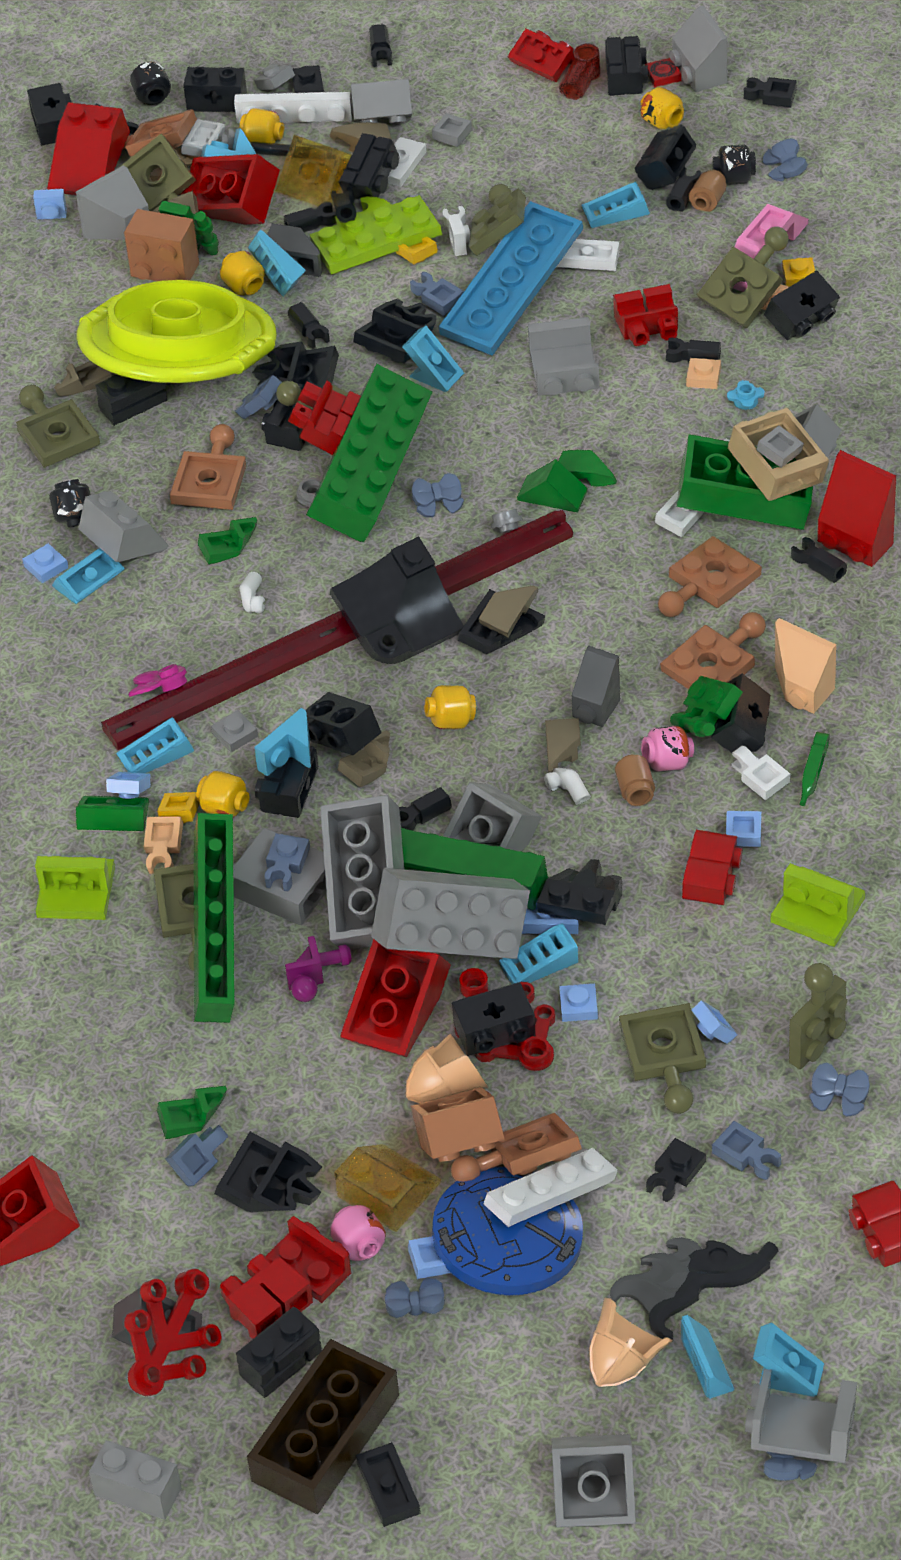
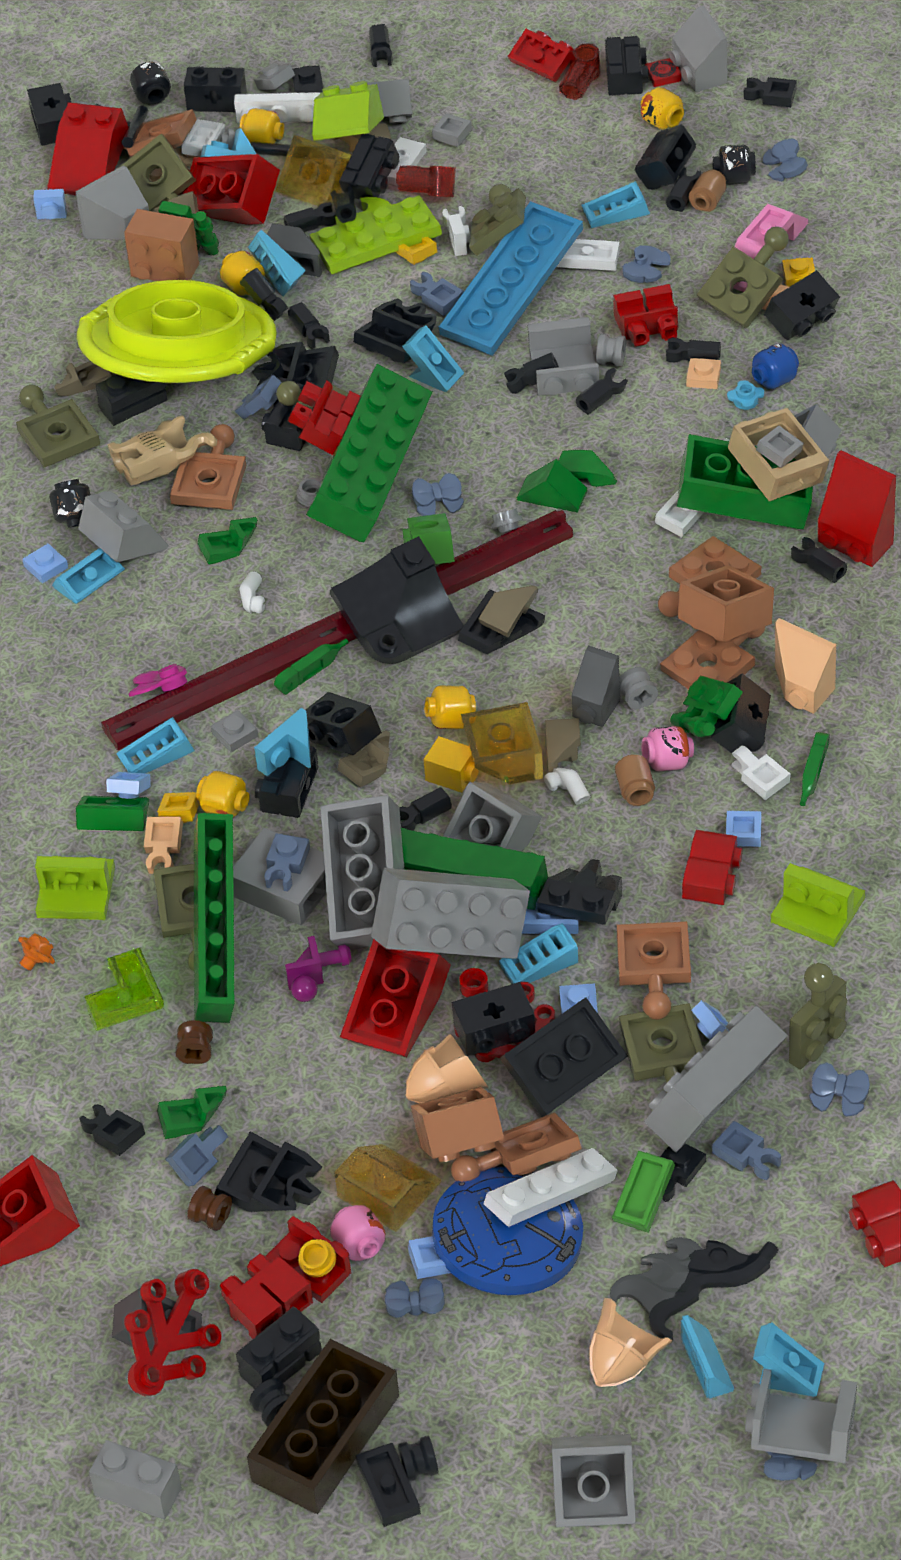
(36, 950): none -> orange plant
(114, 1131): none -> black plate
(131, 997): none -> clear neon green brick
(135, 126): none -> black bar
(157, 451): none -> tan animal
(194, 1042): none -> reddish brown wheel
(209, 1208): none -> reddish brown wheel
(263, 293): none -> black bar
(269, 1398): none -> black wheel
(307, 666): none -> green piece
(317, 1258): none -> yellow plate
(346, 111): none -> lime slope
(418, 1458): none -> black wheel
(433, 180): none -> clear red piece
(435, 535): none -> bright green brick
(449, 765): none -> yellow brick
(504, 743): none -> clear yellow slope
(524, 376): none -> black bar
(563, 1057): none -> black plate
(600, 392): none -> black bar
(611, 350): none -> light grey wheel
(638, 688): none -> light grey wheel
(641, 269): none -> sand blue piece
(643, 1191): none -> bright green tile
(666, 968): none -> nougat plate
(713, 1076): none -> light grey brick
(725, 603): none -> nougat brick
(775, 366): none -> blue head

